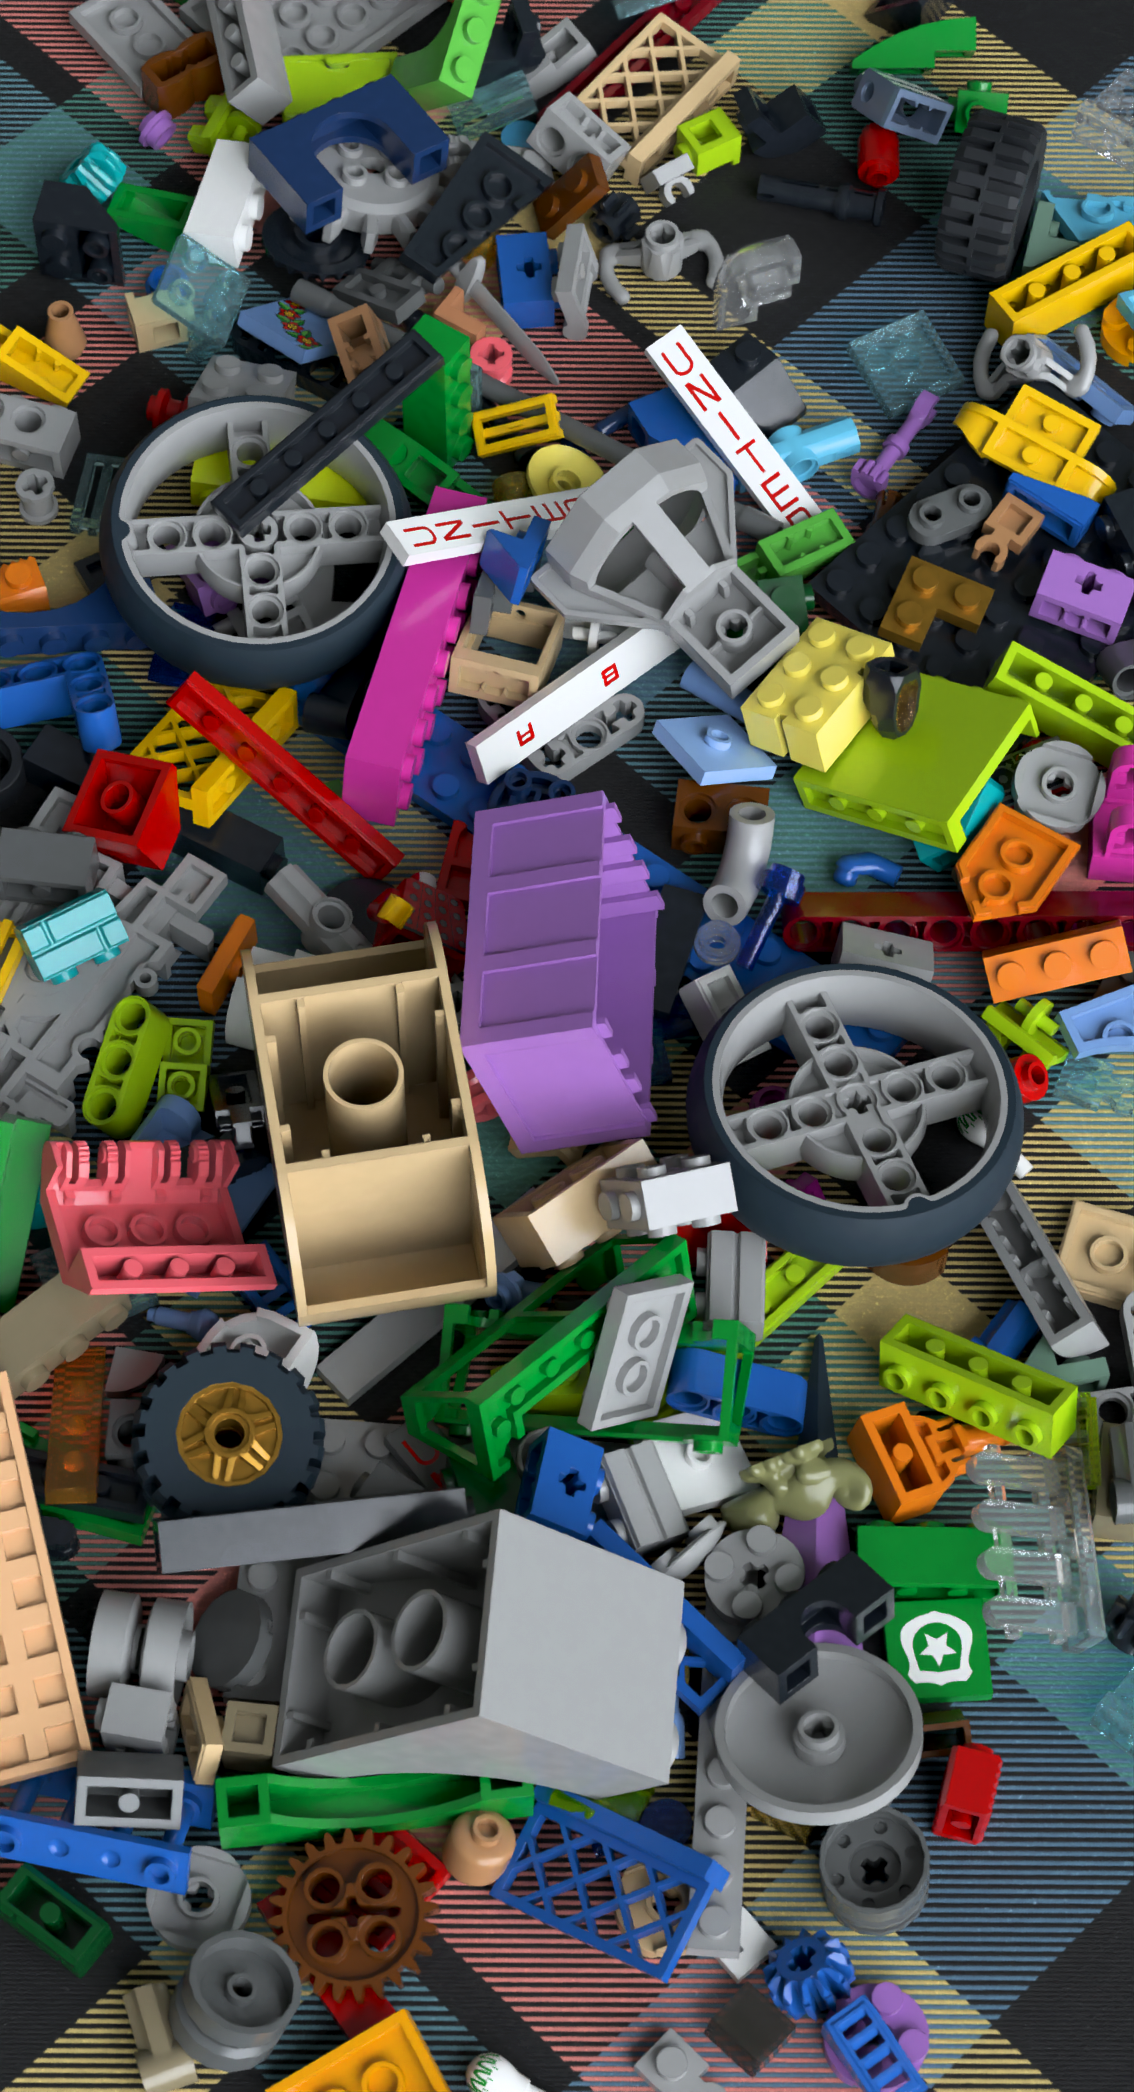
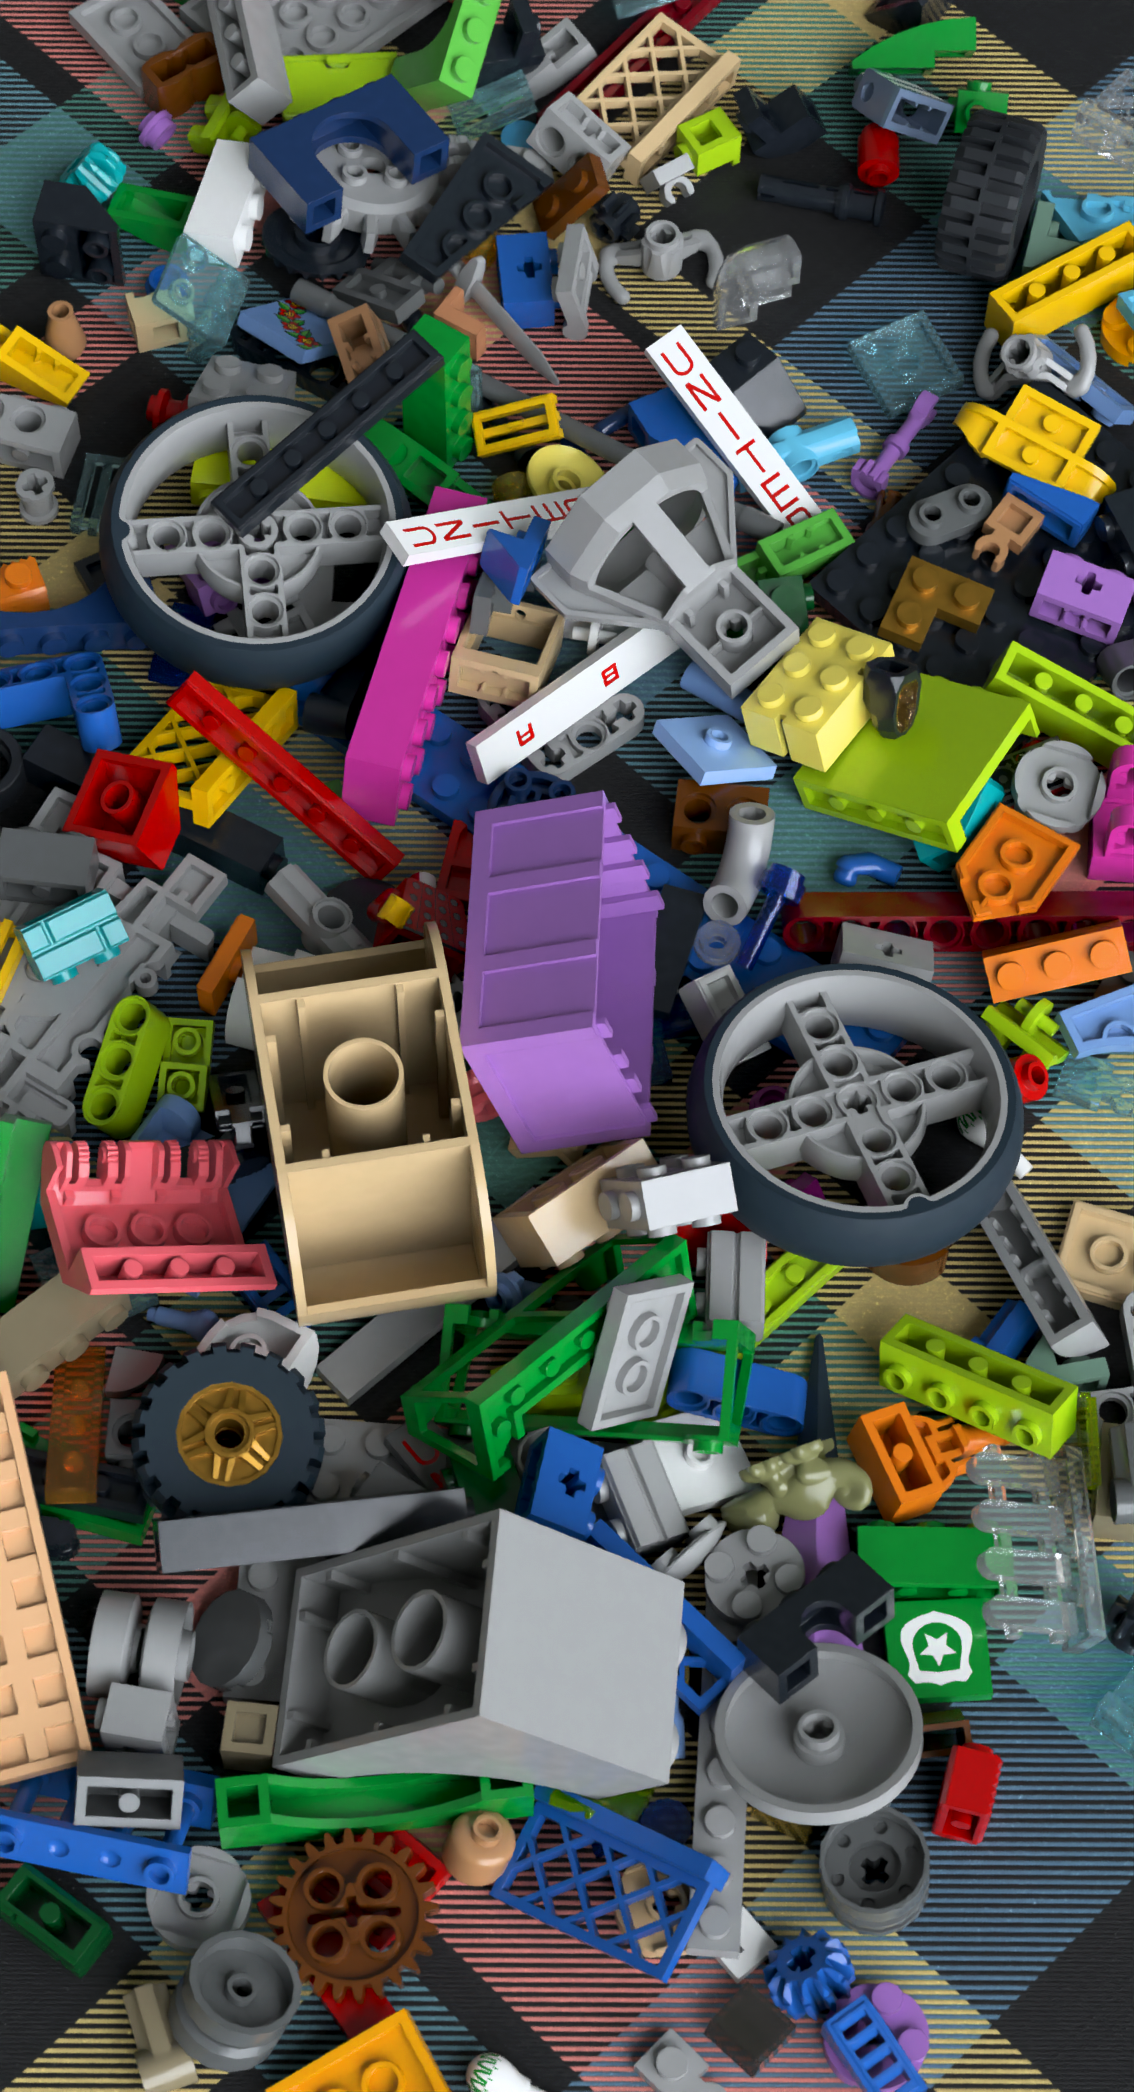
(201, 1730): tan plate -> none
(493, 349): coral wheel -> none

